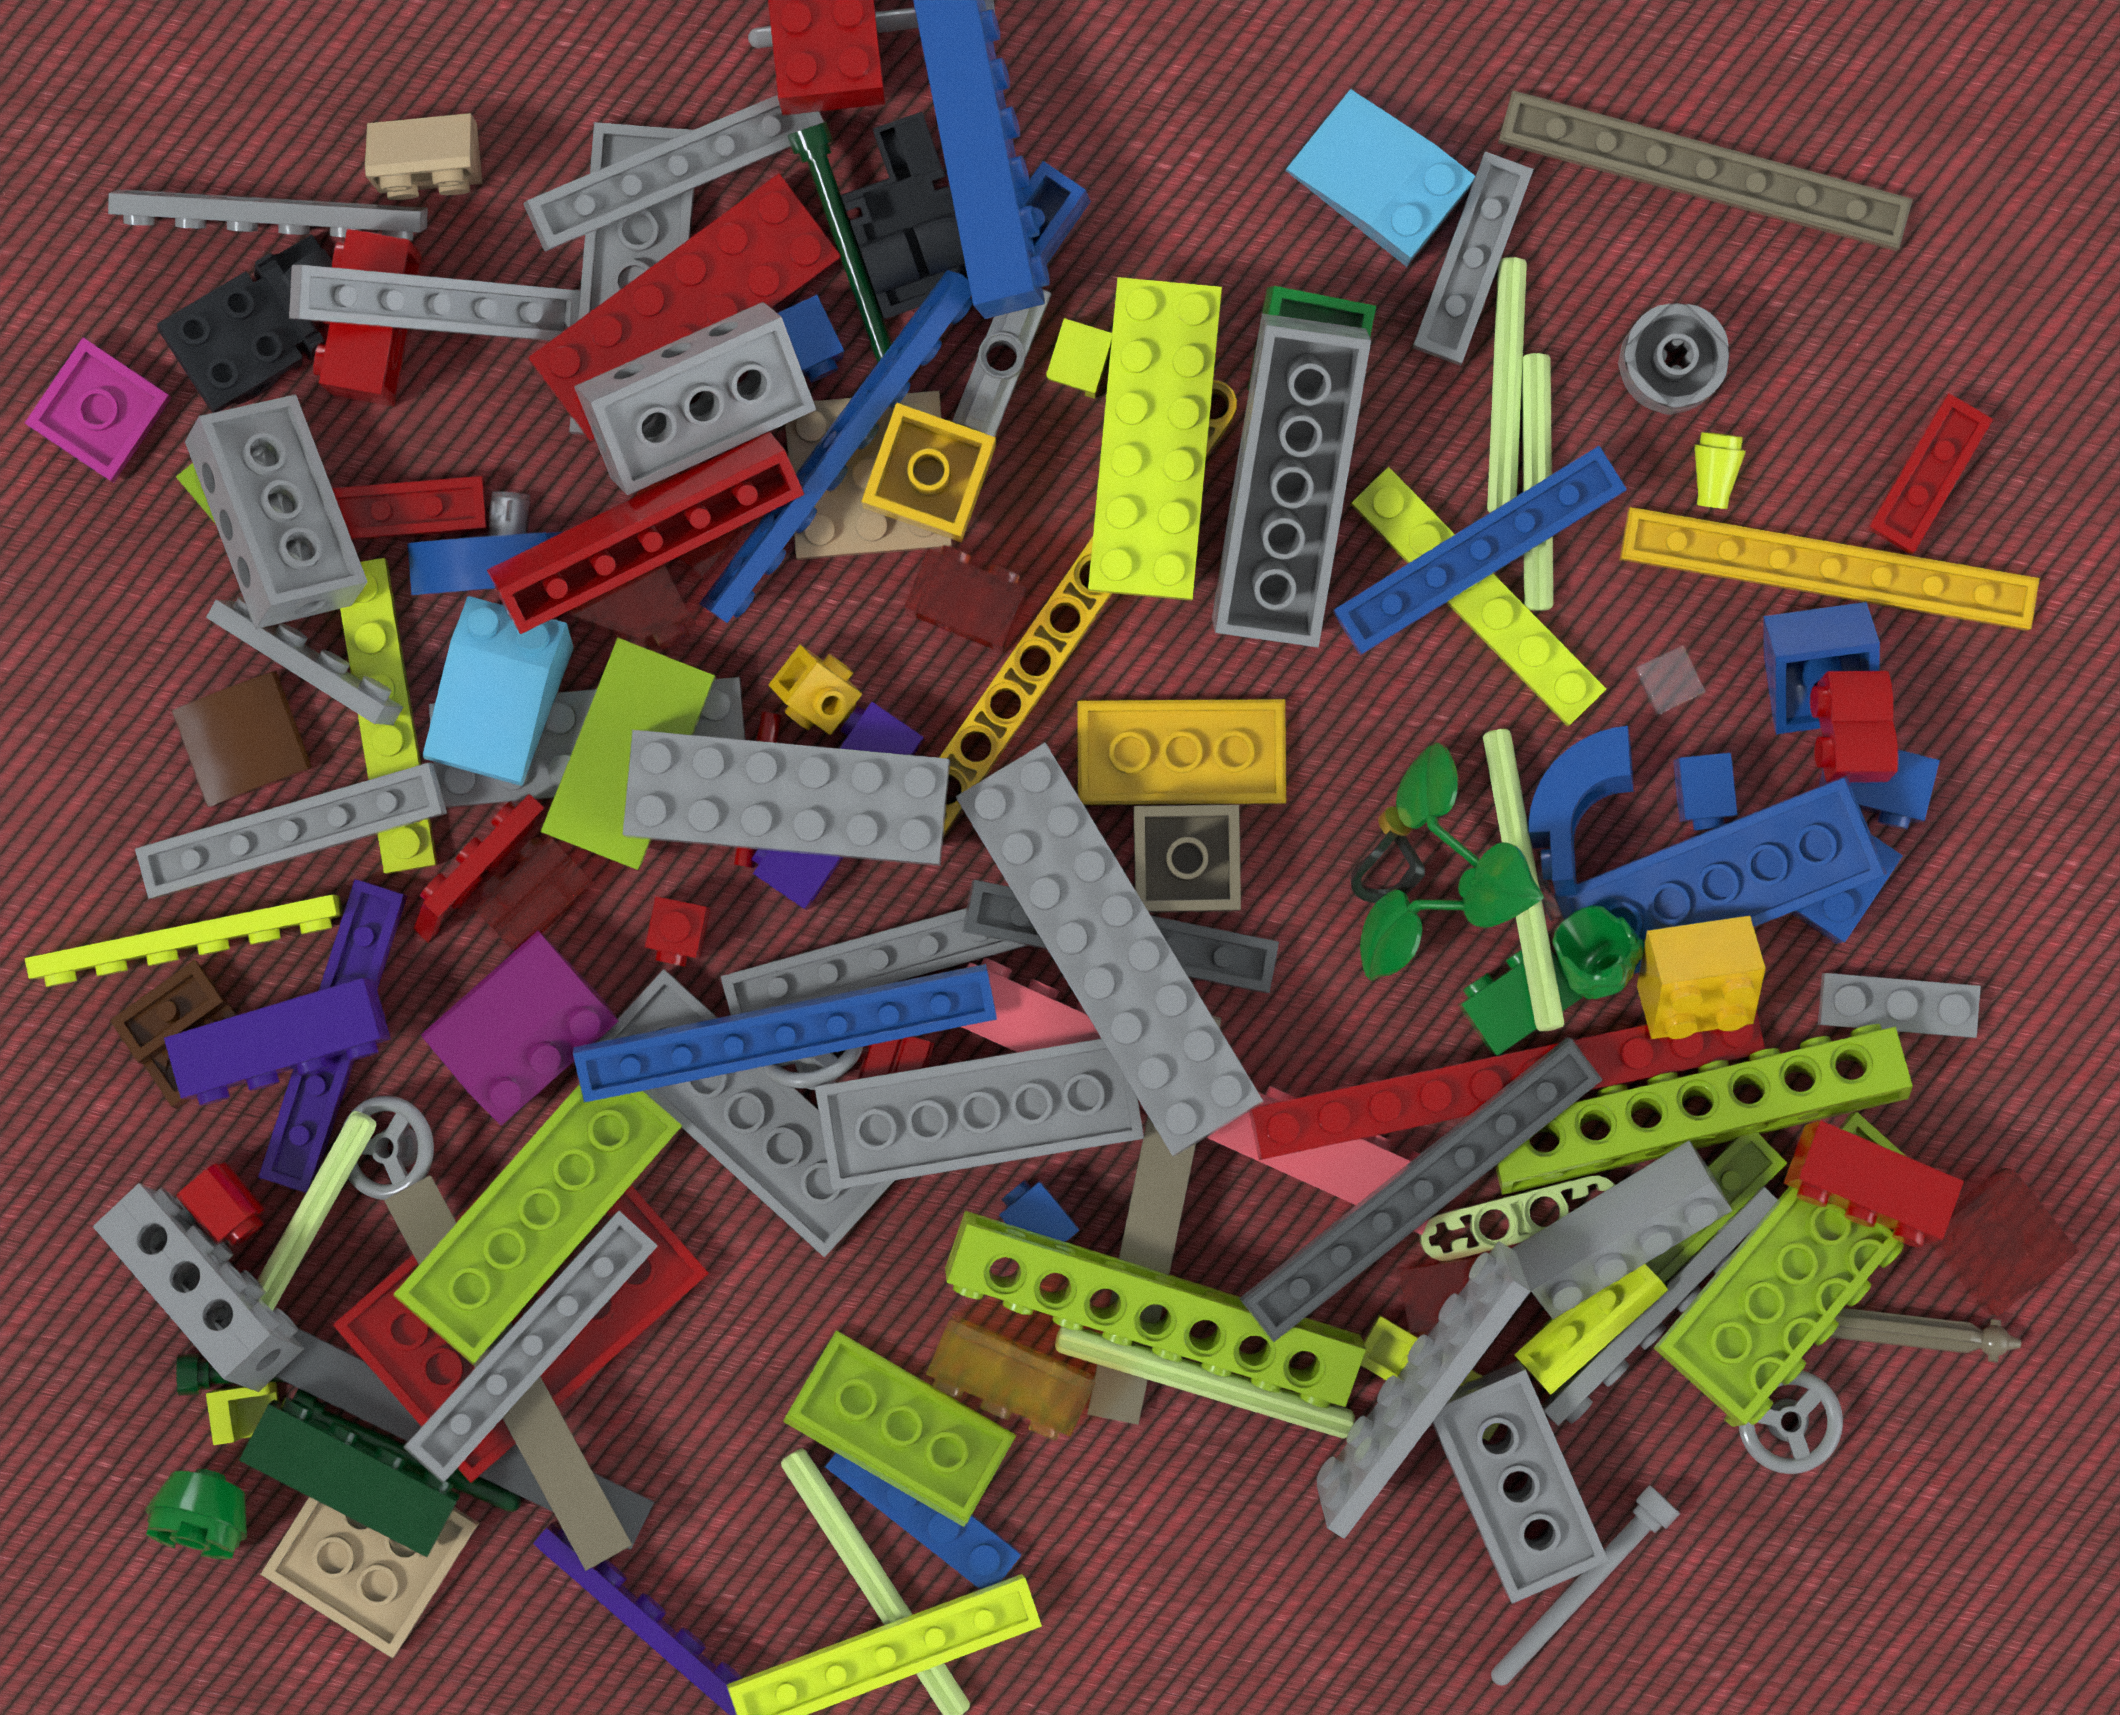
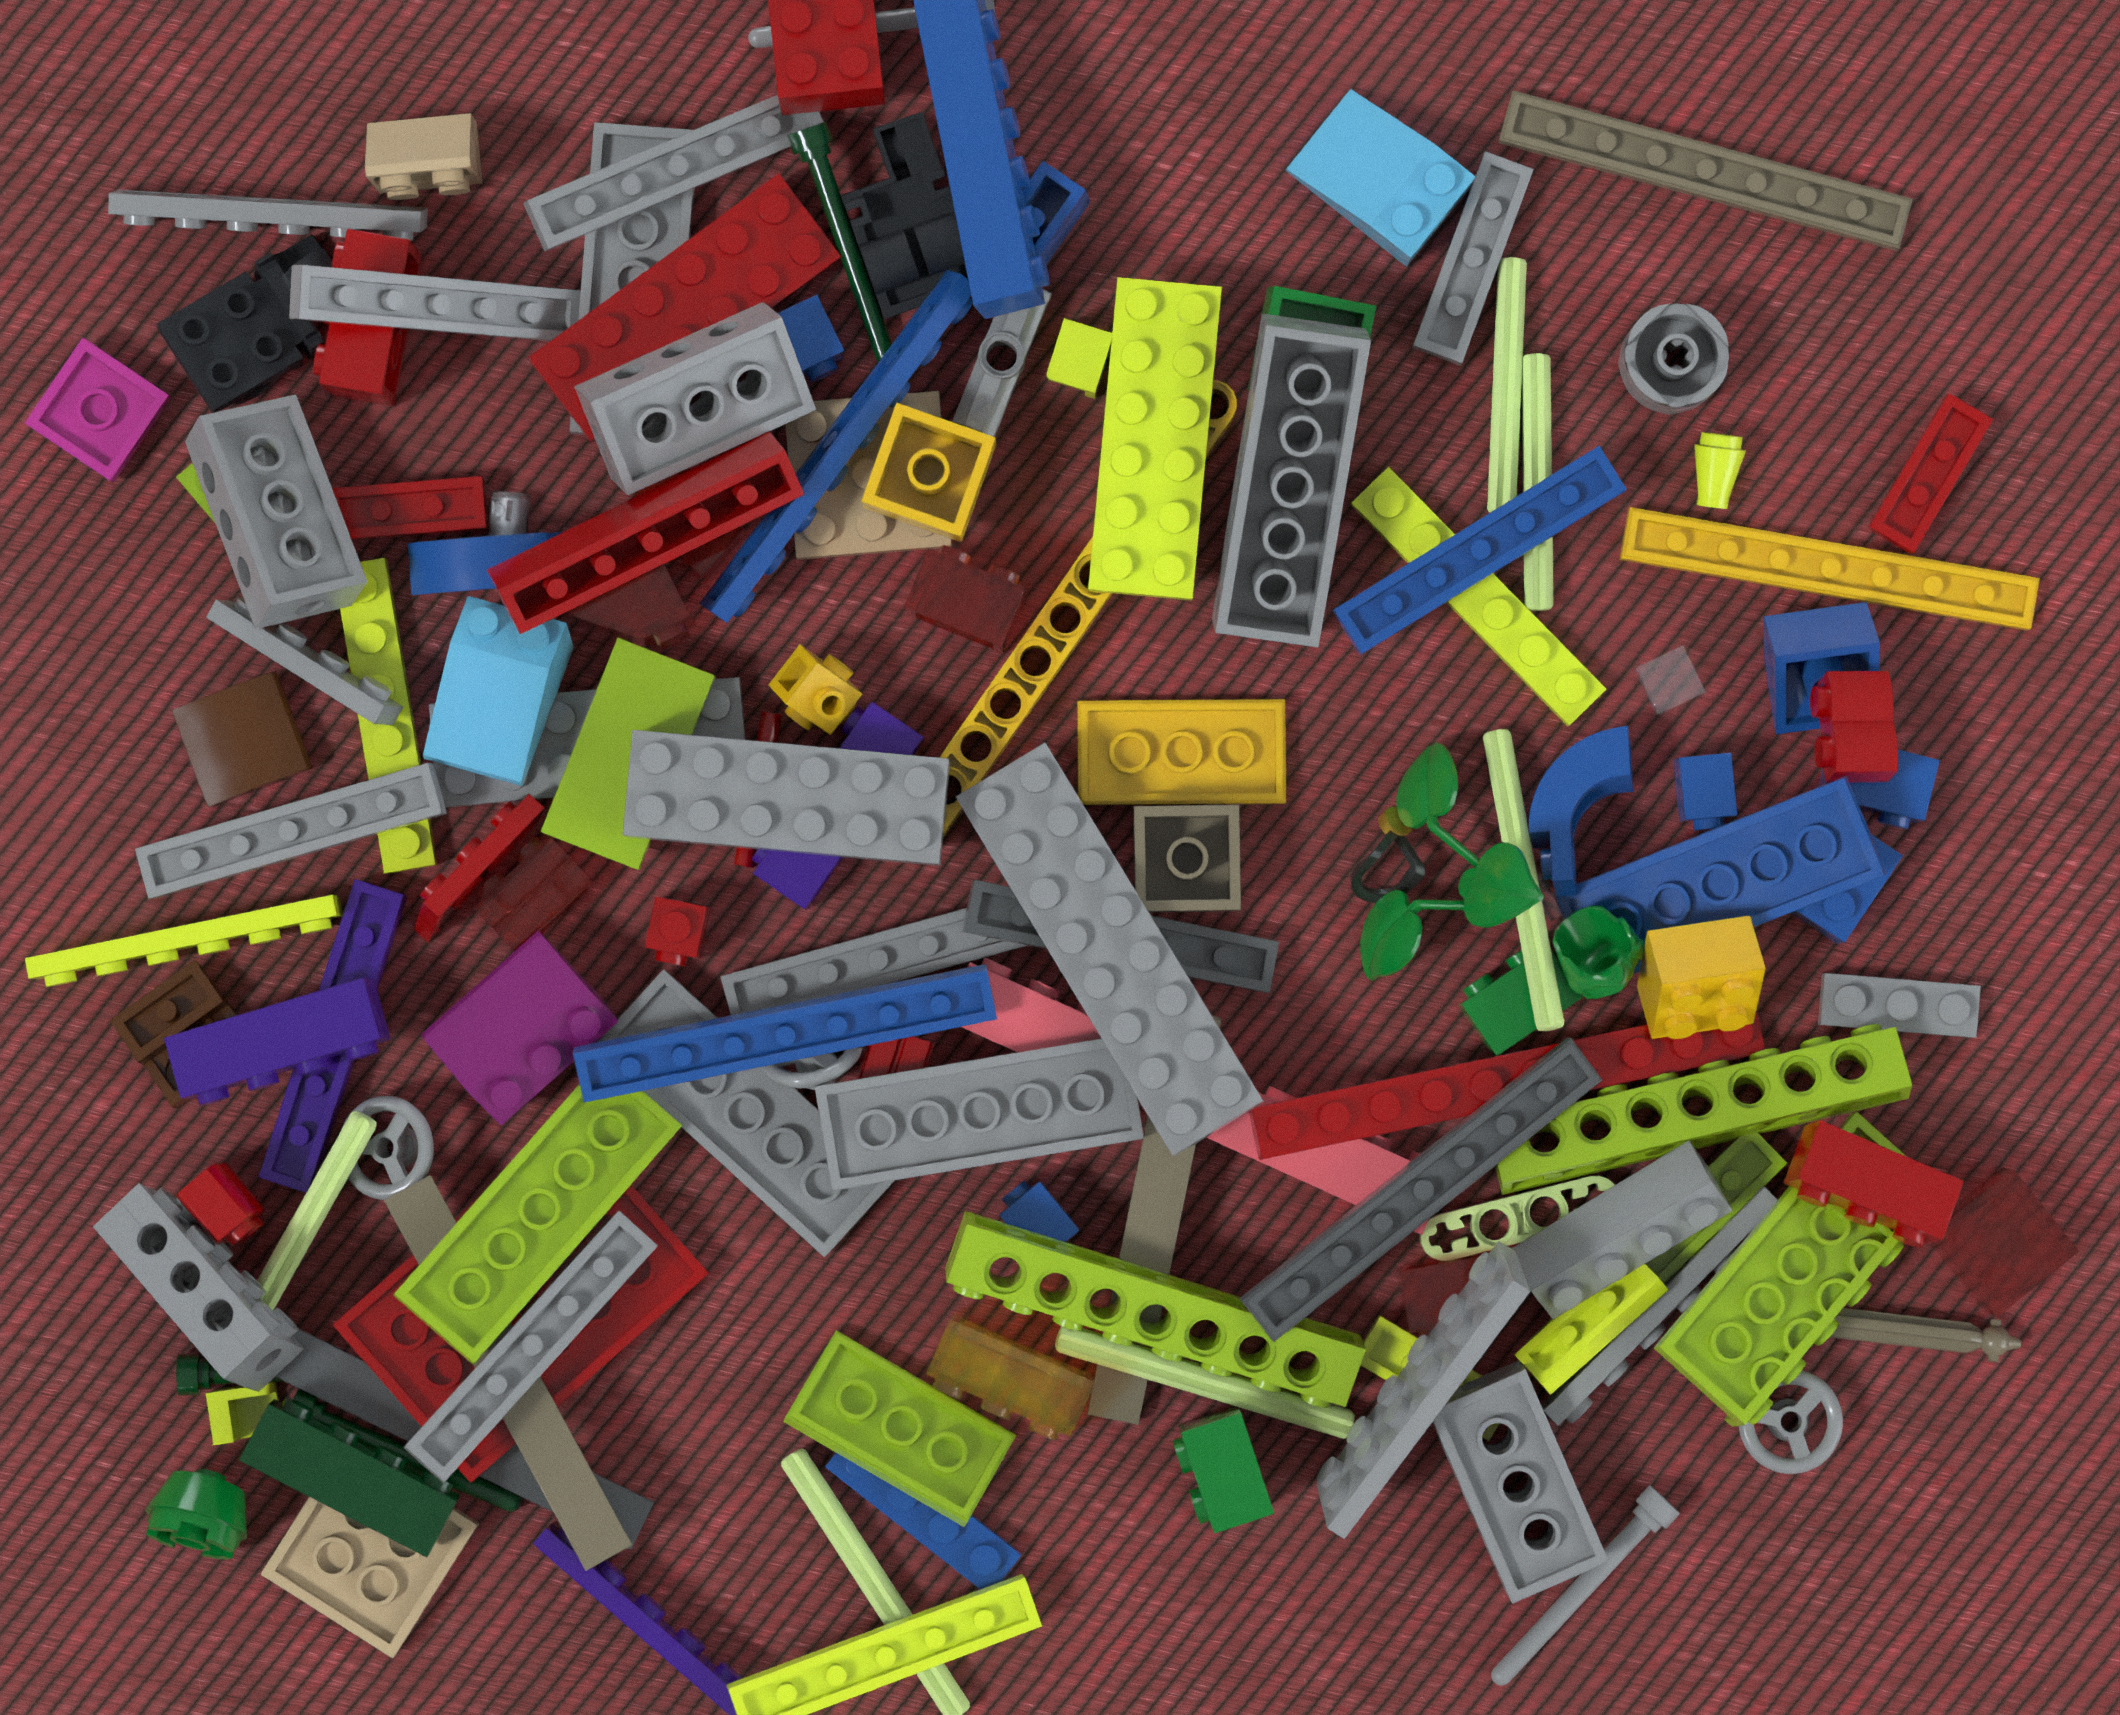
(1225, 1470): none -> green brick

